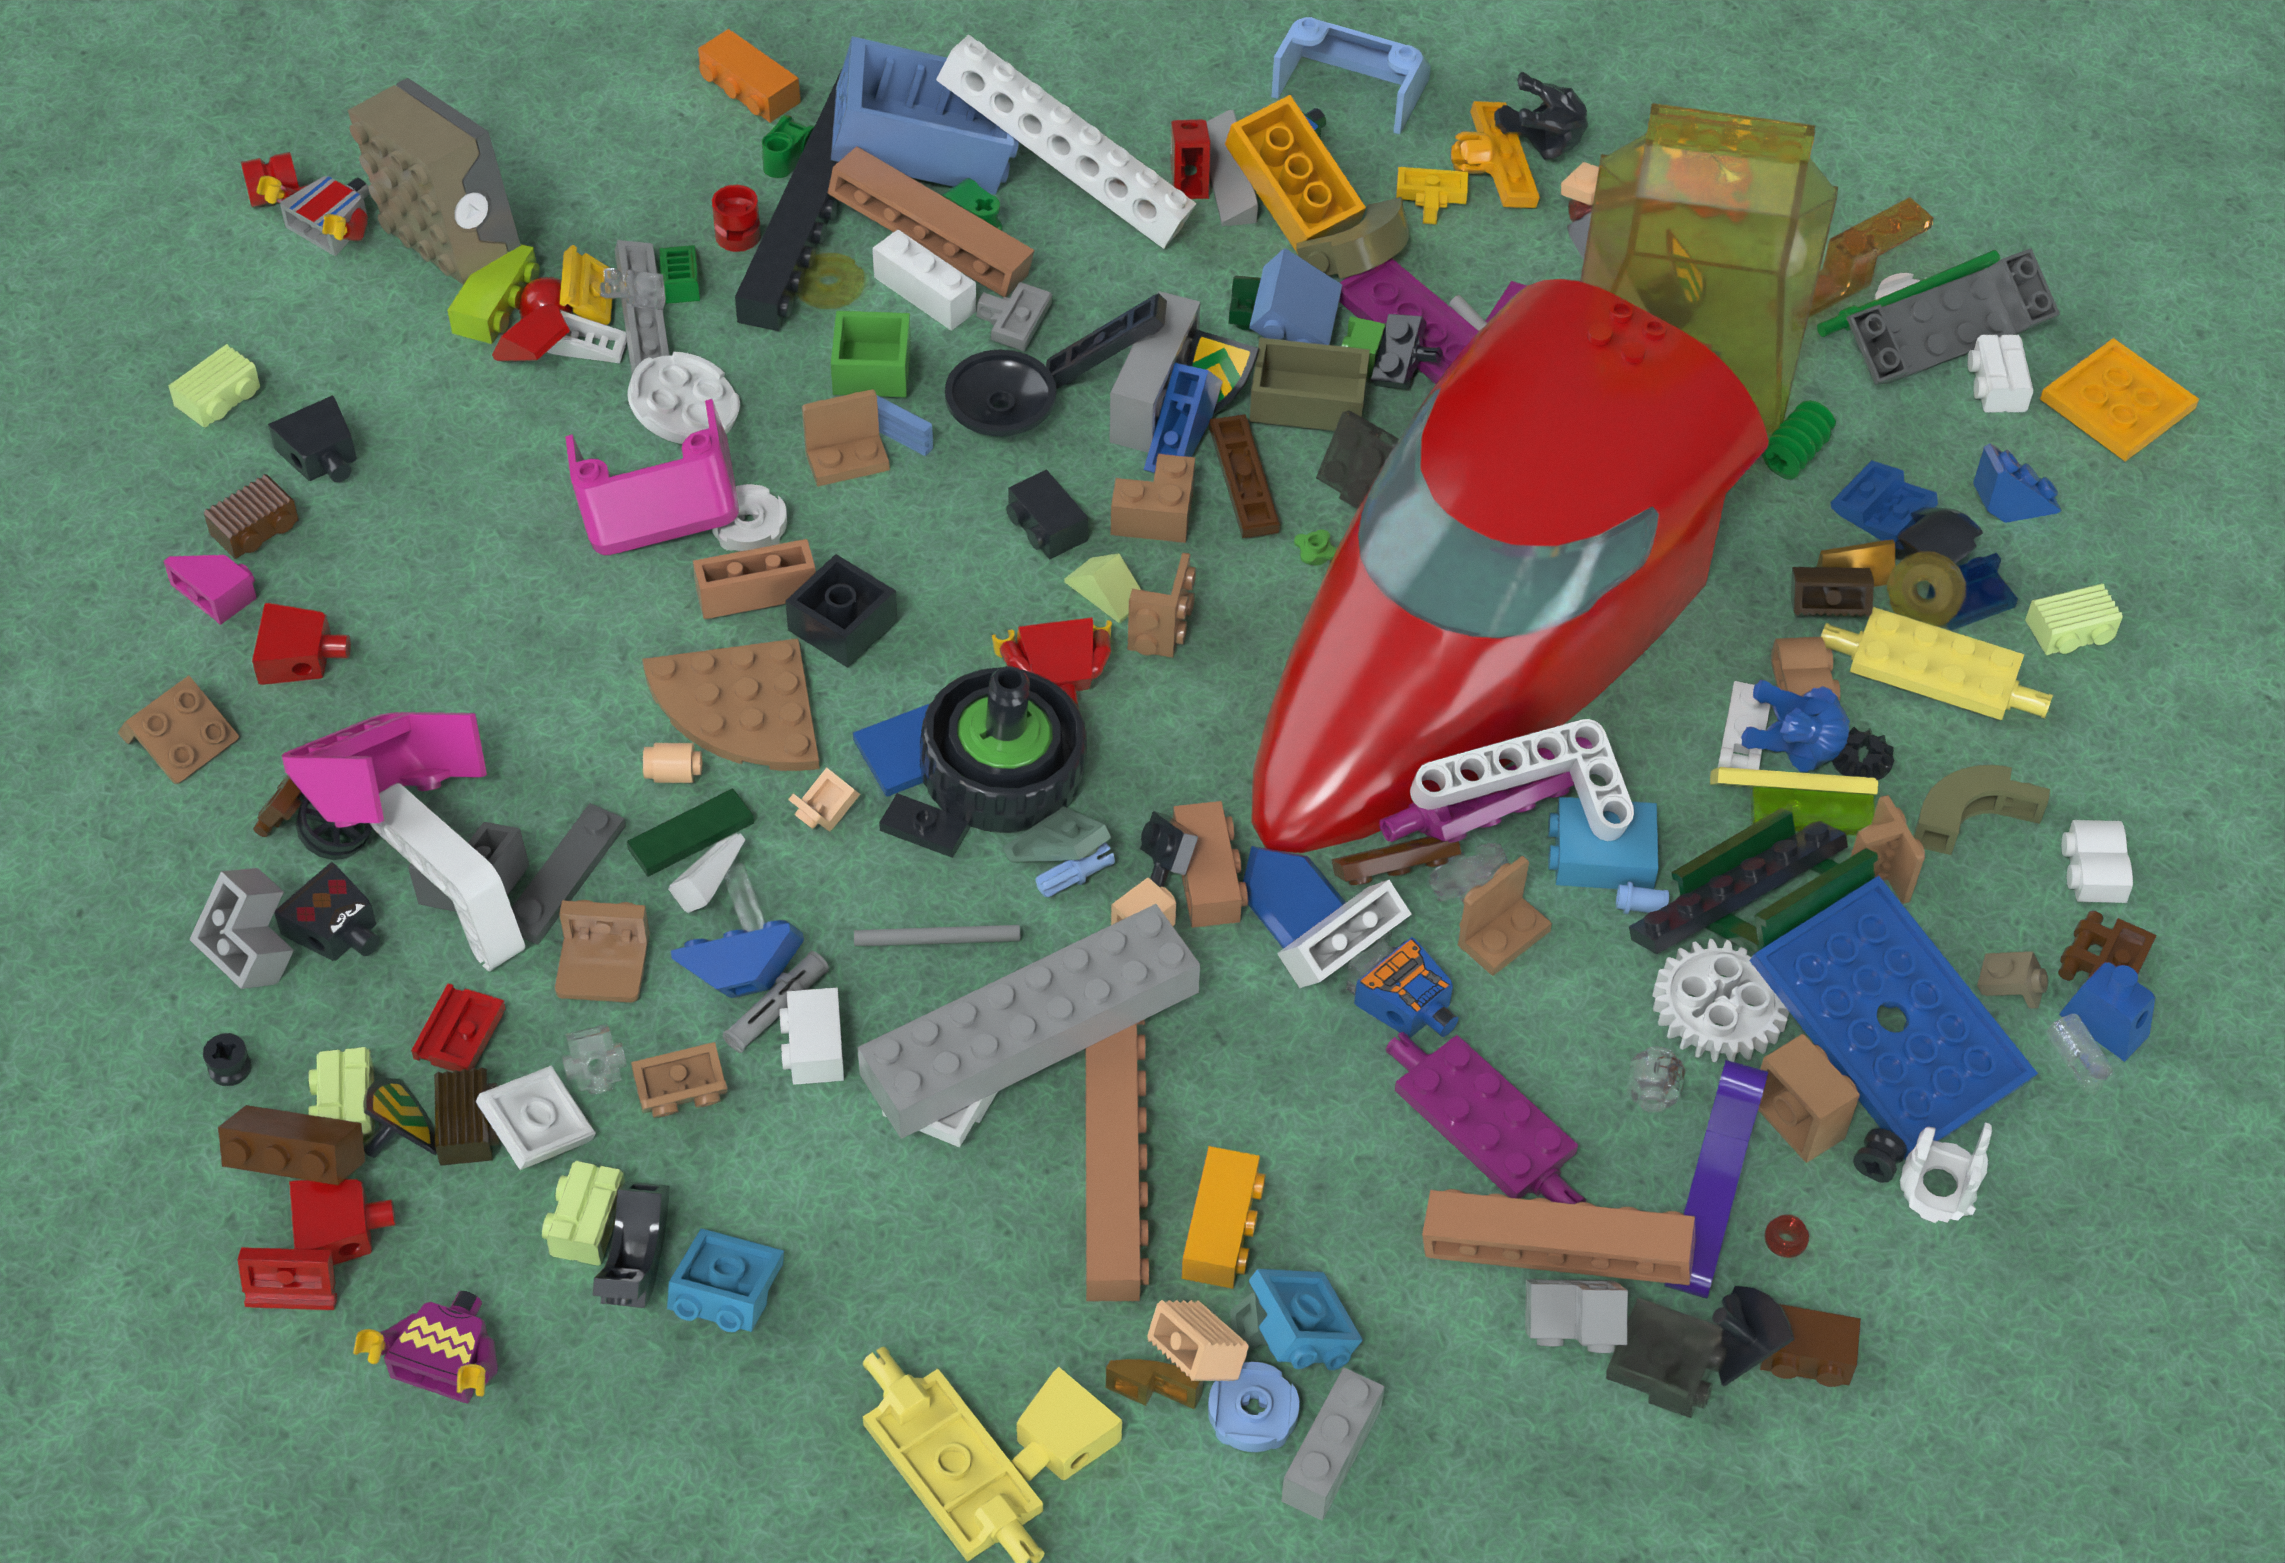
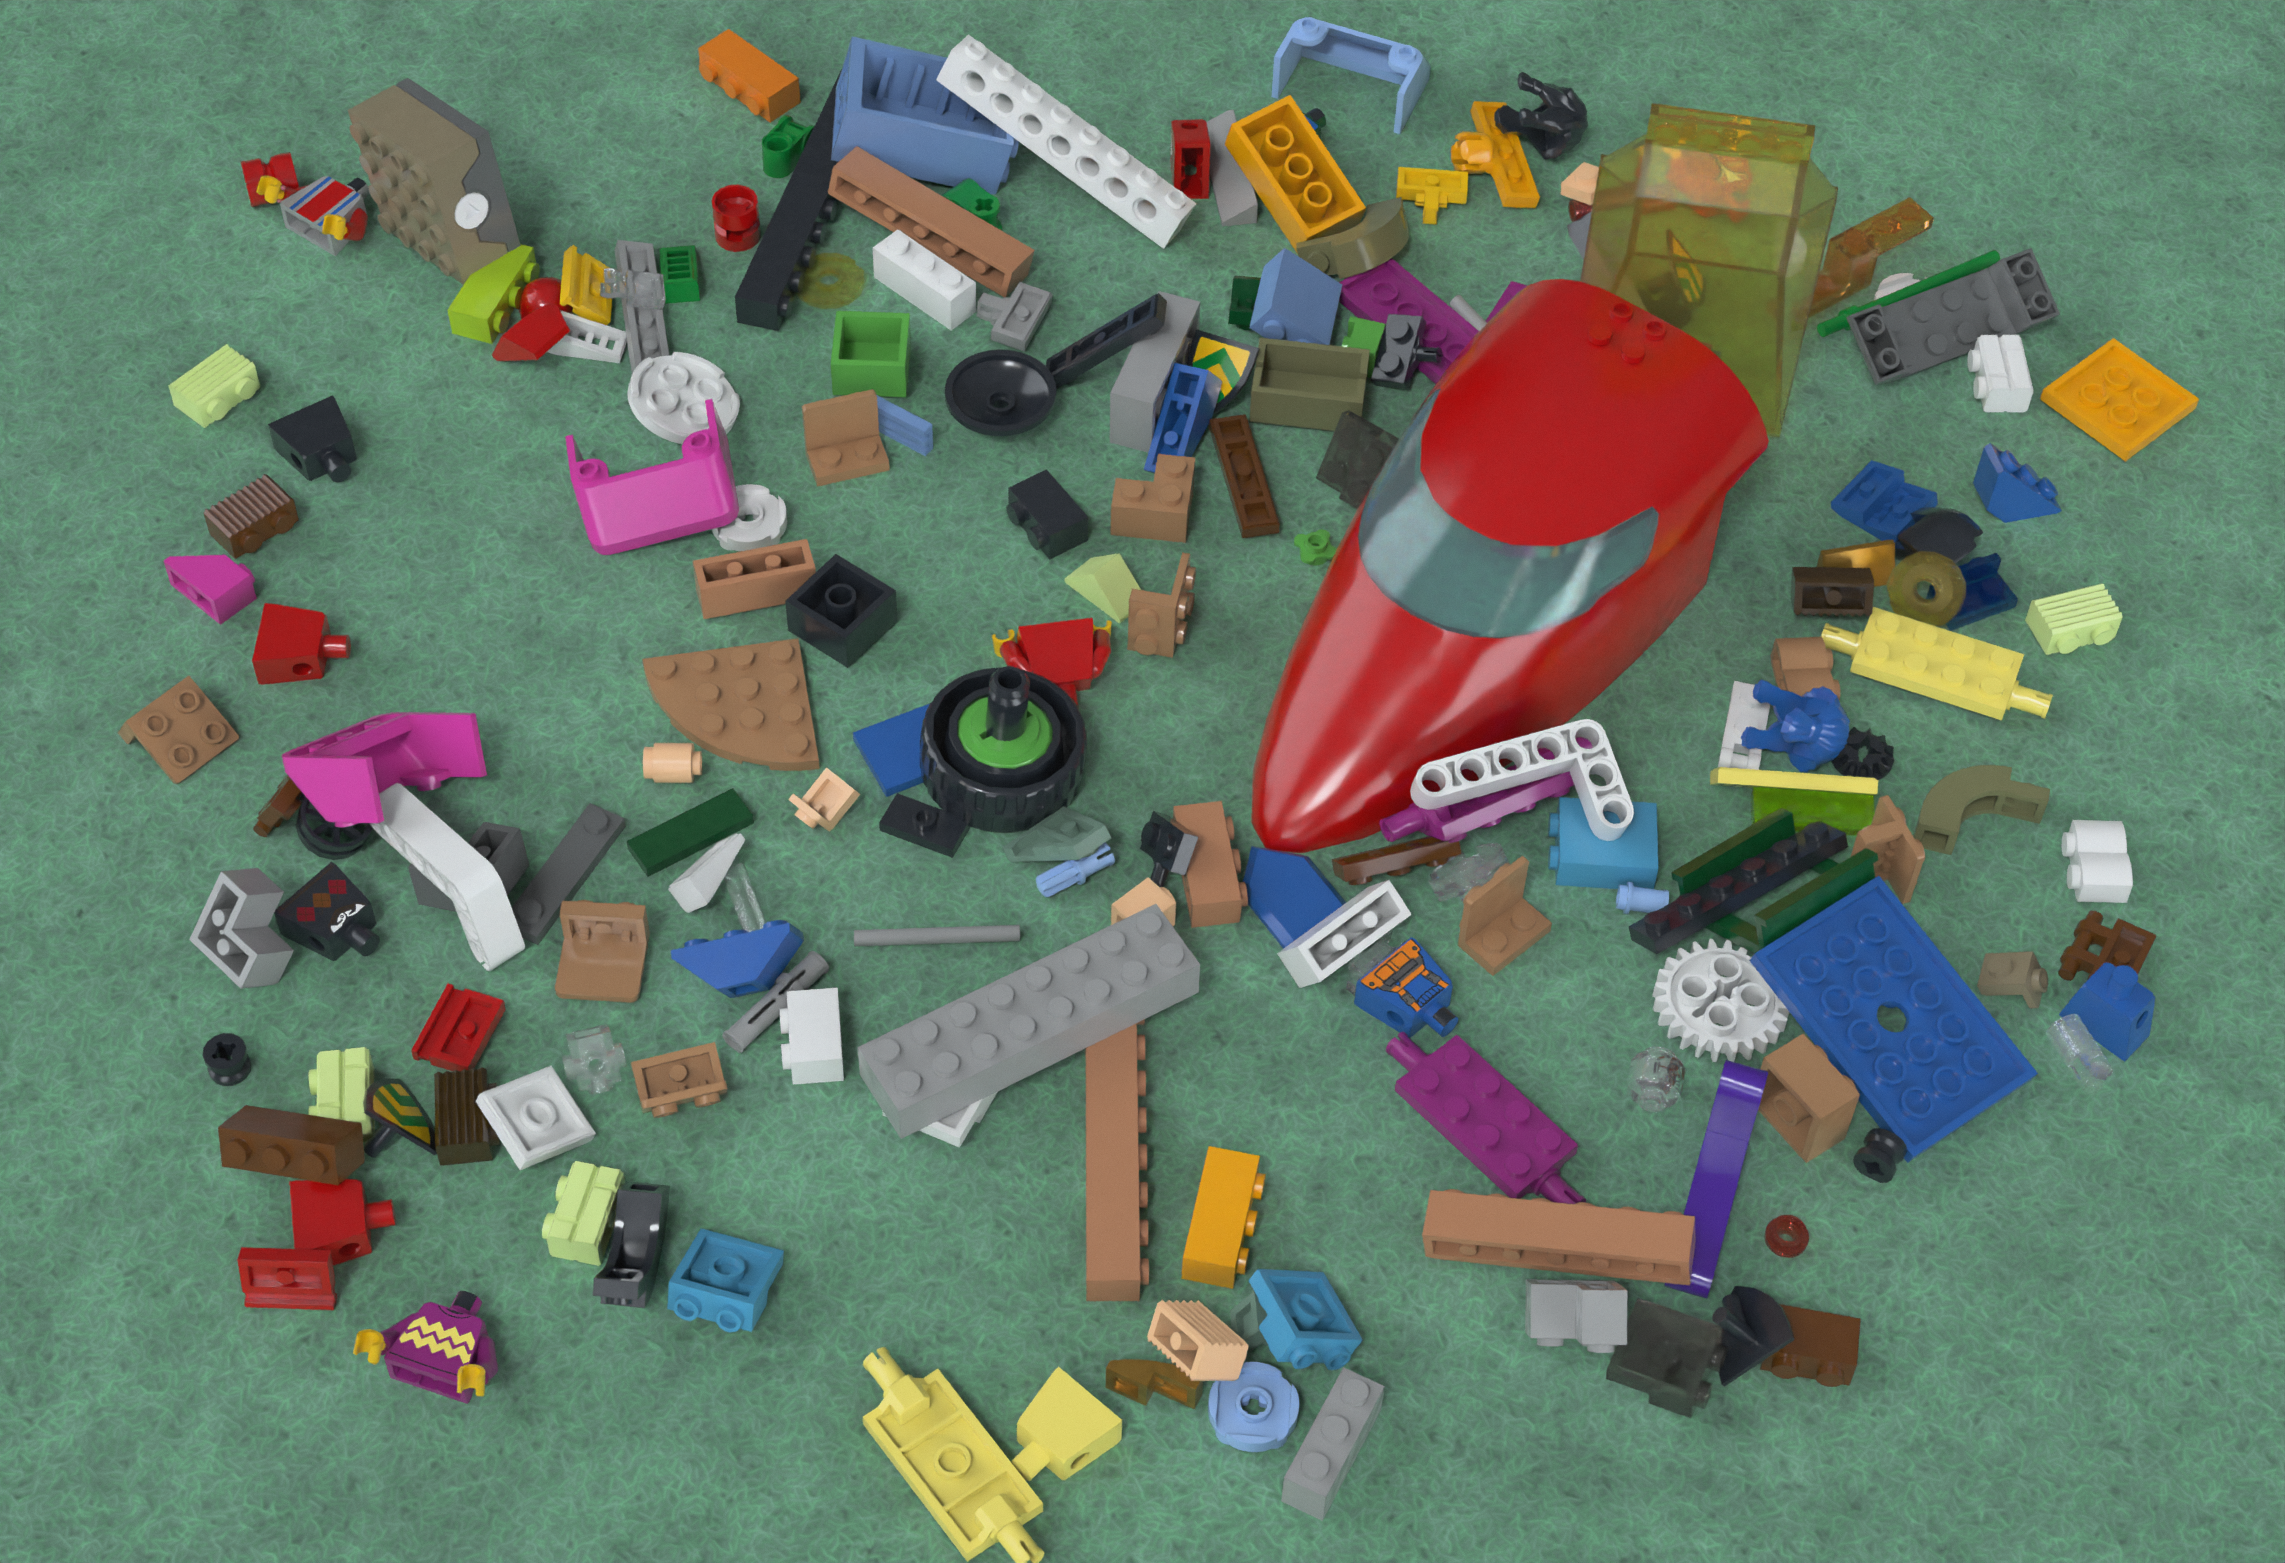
(1798, 439): green piece -> none
(1965, 1169): white piece -> none

